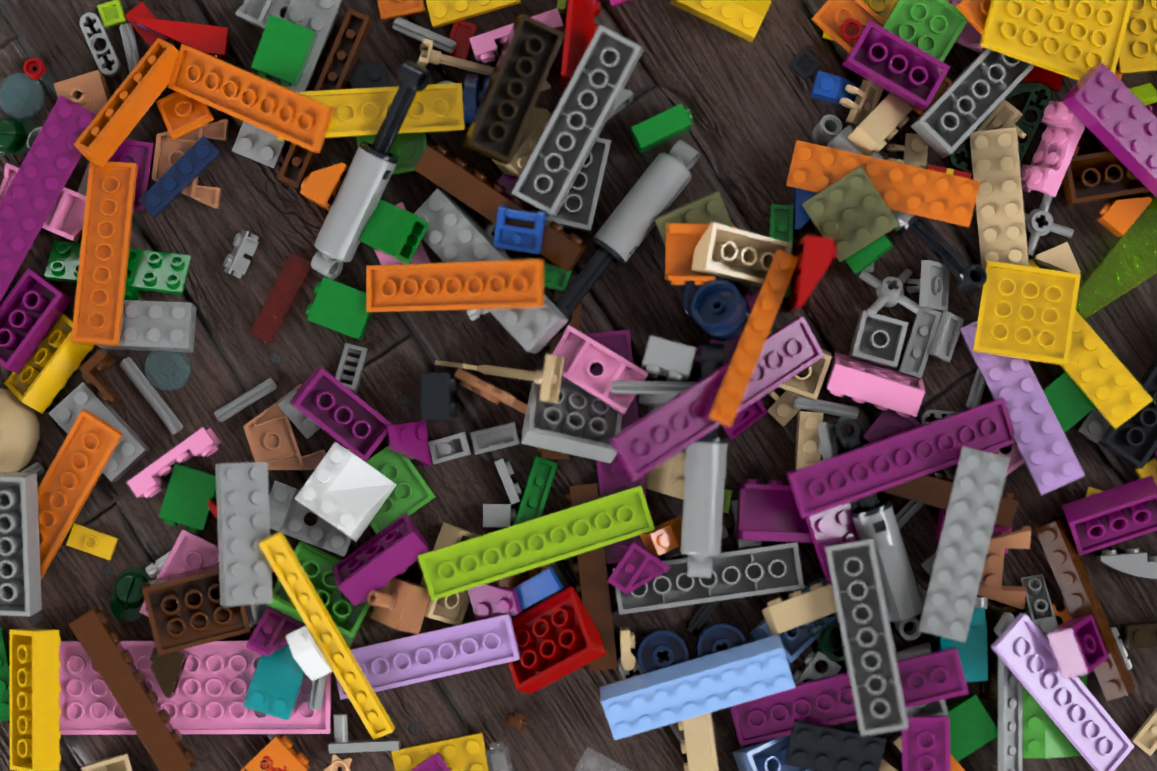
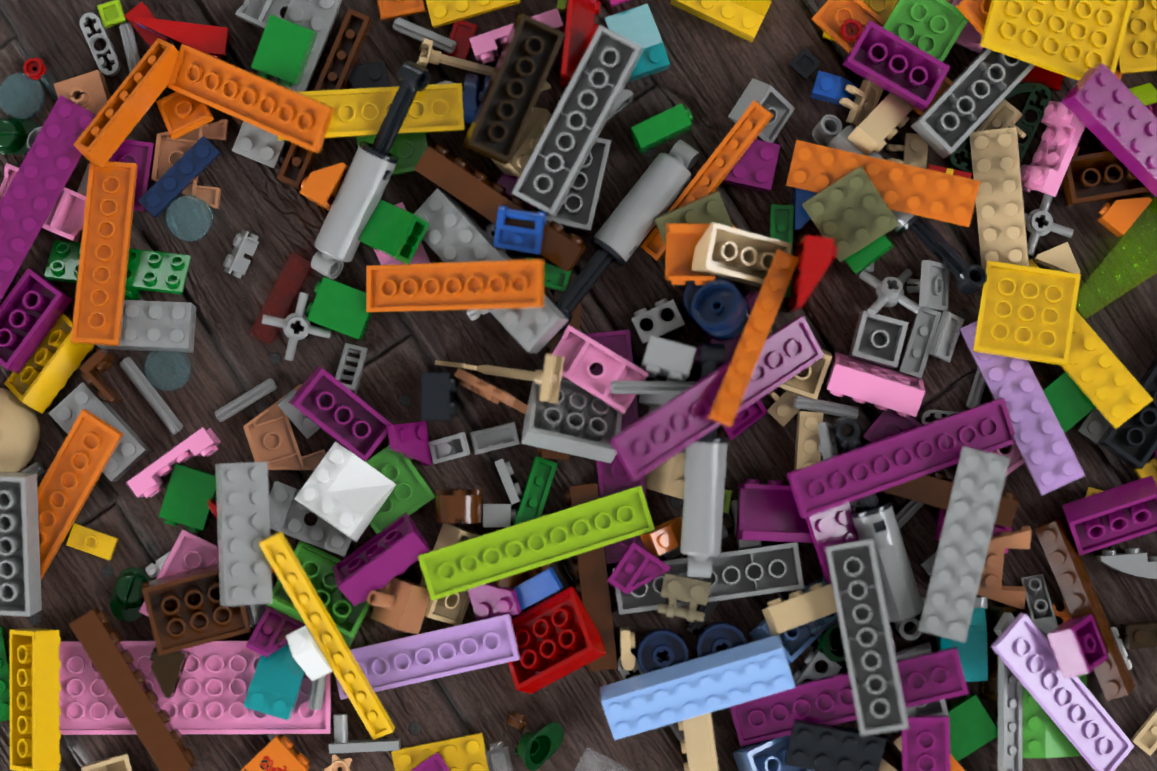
(189, 218): none -> clear light blue tile
(289, 331): none -> light grey bar
(458, 506): none -> reddish brown brick
(539, 745): none -> dark green piece
(640, 28): none -> teal slope
(660, 326): none -> light grey brick
(686, 590): none -> dark tan plate
(716, 167): none -> orange plate
(755, 167): none -> magenta brick
(769, 99): none -> light grey slope

